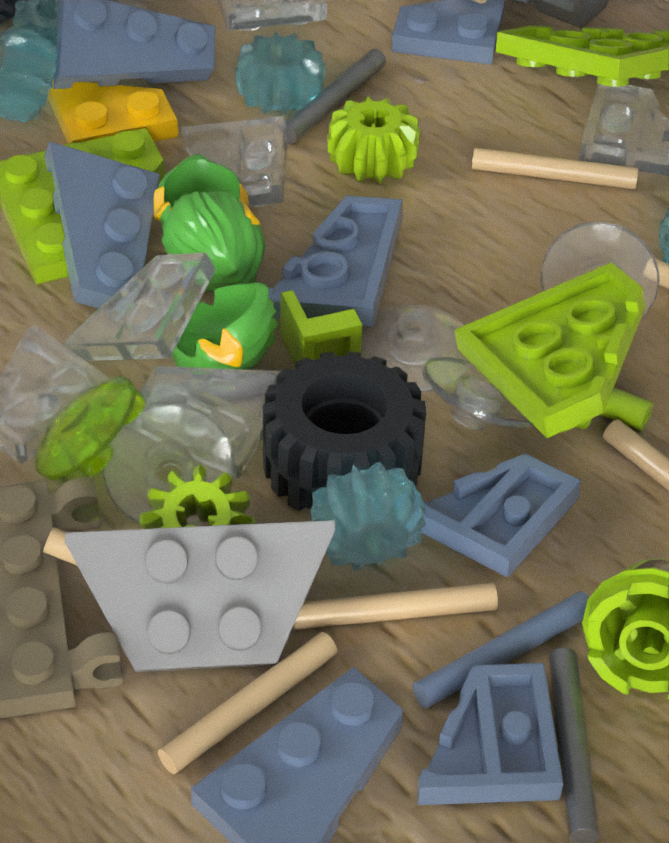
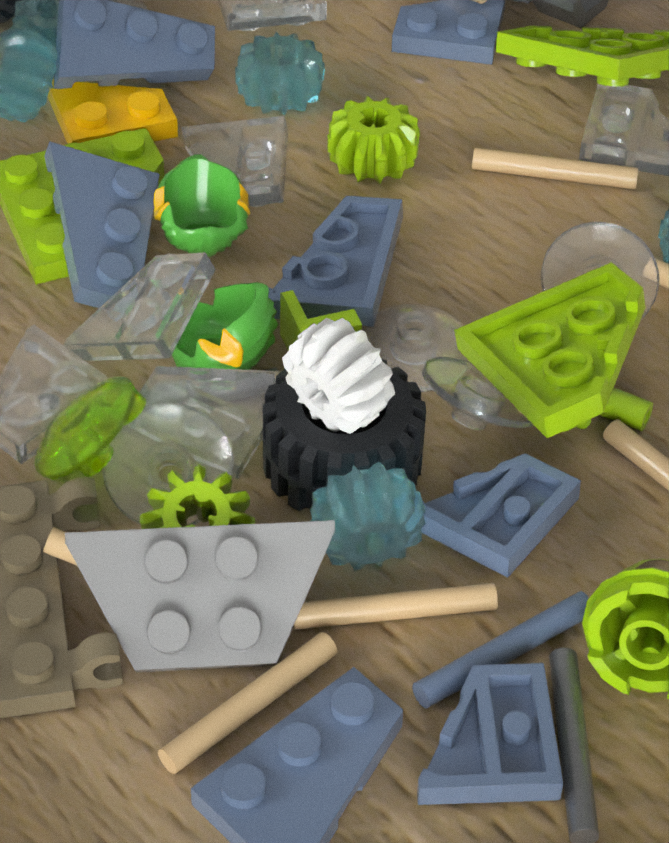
(221, 229): bright green hair -> none
(334, 94): flat silver bar -> none
(338, 375): none -> white gear

